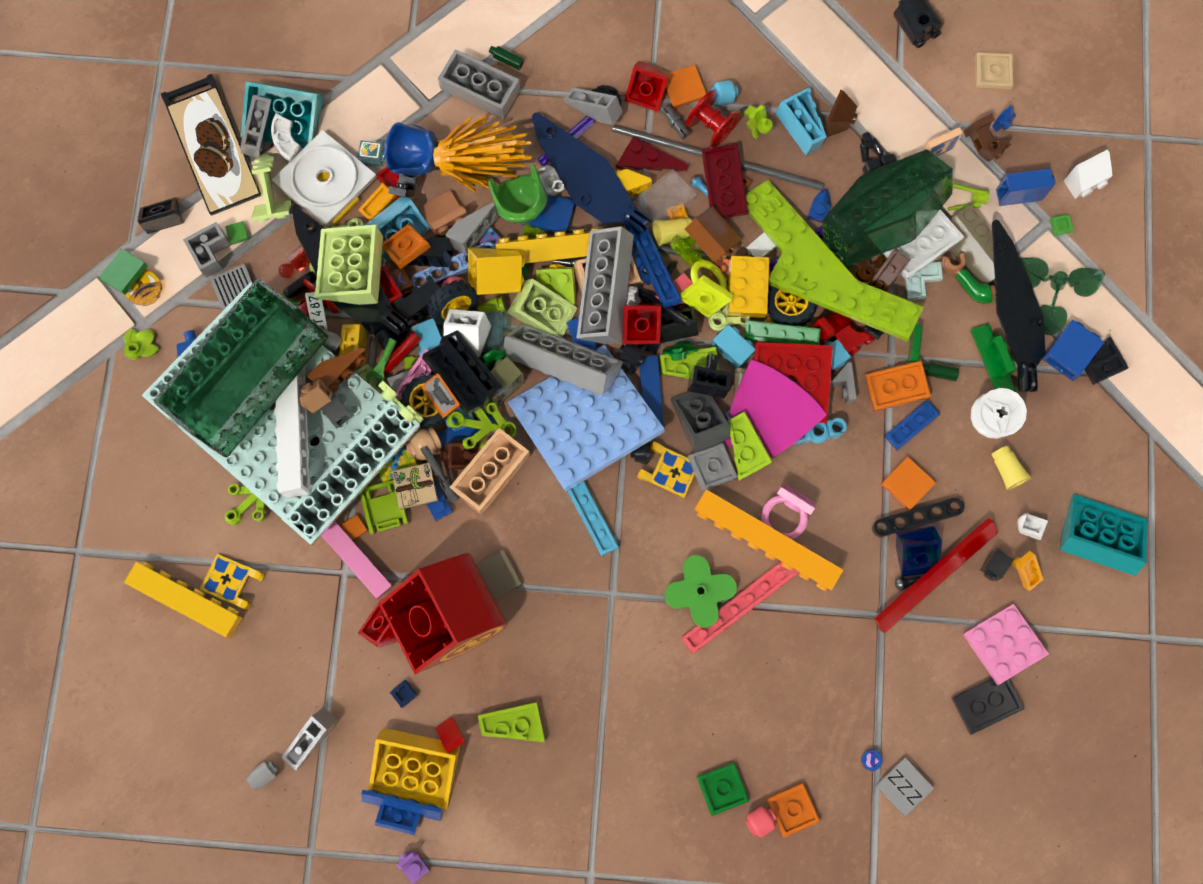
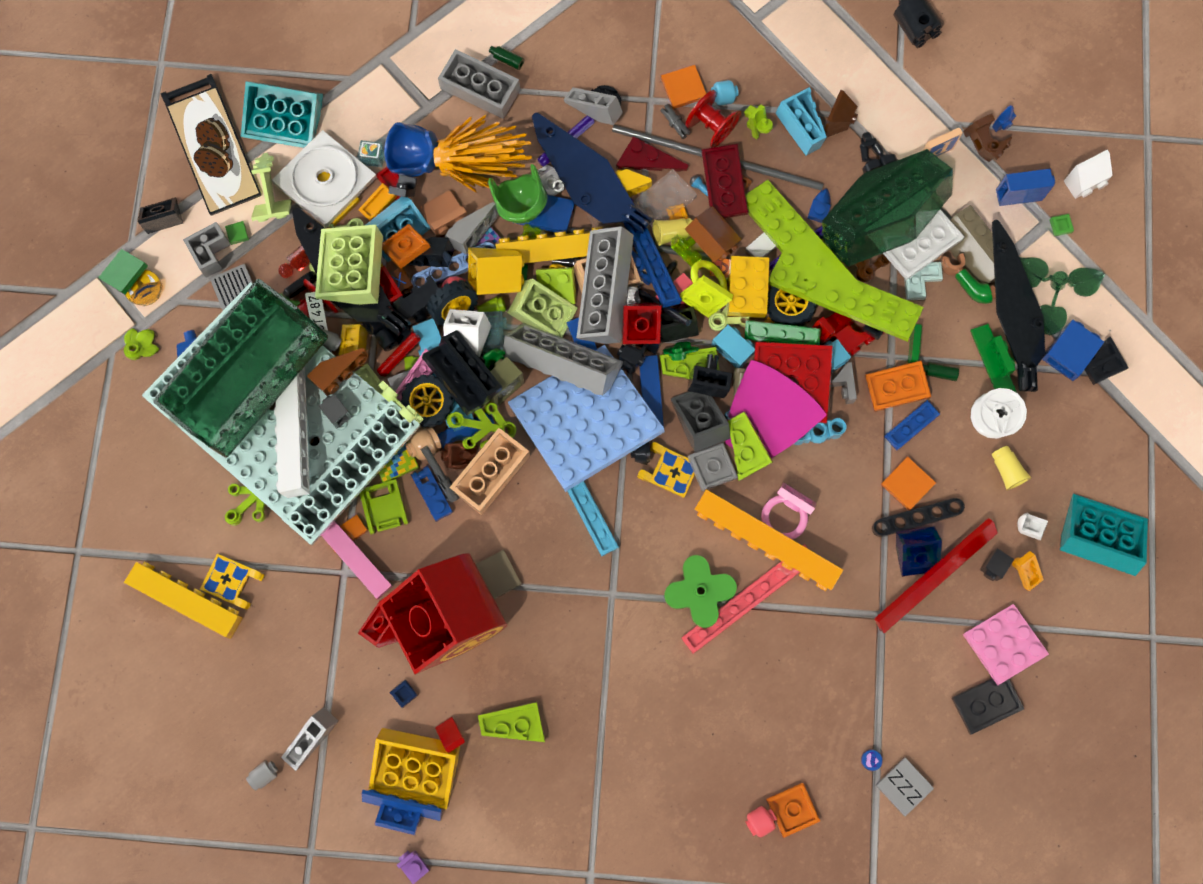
(255, 126): light grey slope -> none
(282, 137): white tile -> none
(315, 395): medium nougat brick -> none
(378, 371): bright green piece -> none
(414, 486): tan tile -> none
(440, 396): slope -> none
(646, 86): red slope -> none
(722, 789): green tile -> none
(890, 270): reddish brown tile -> none
(902, 583): black piece -> none
(979, 196): lime plant -> none
(994, 70): tan tile -> none

